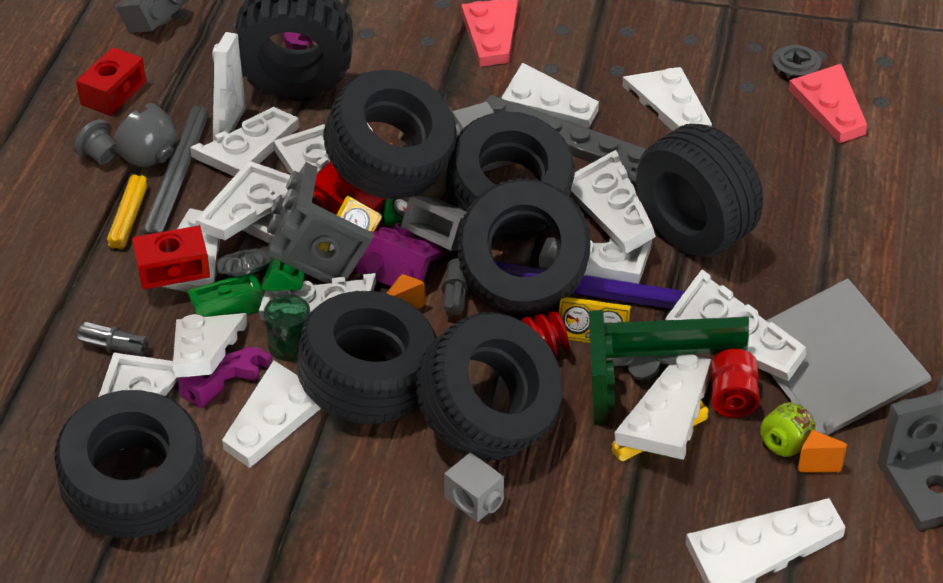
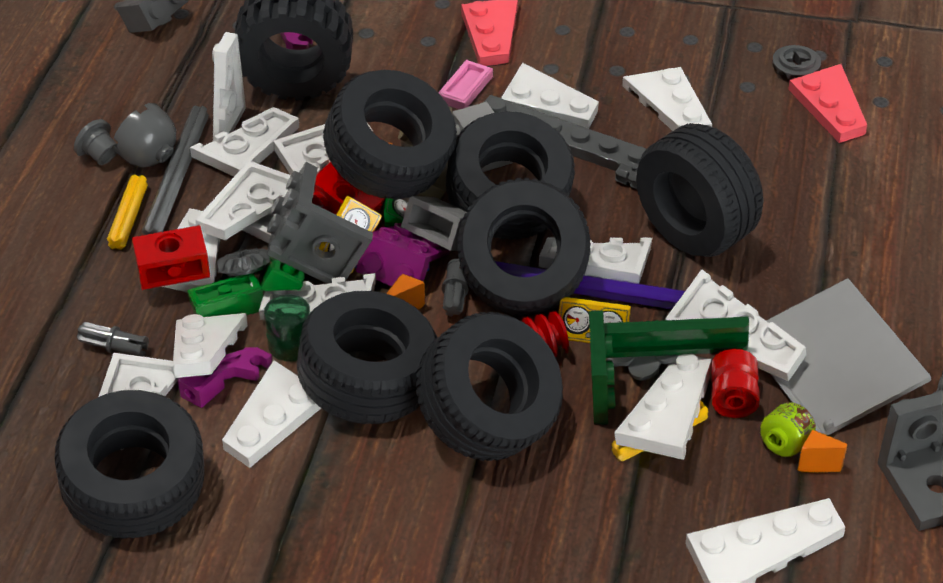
(111, 81): red brick -> none
(466, 84): none -> bright pink tile
(474, 487): light grey brick -> none
(612, 202): white wing -> none

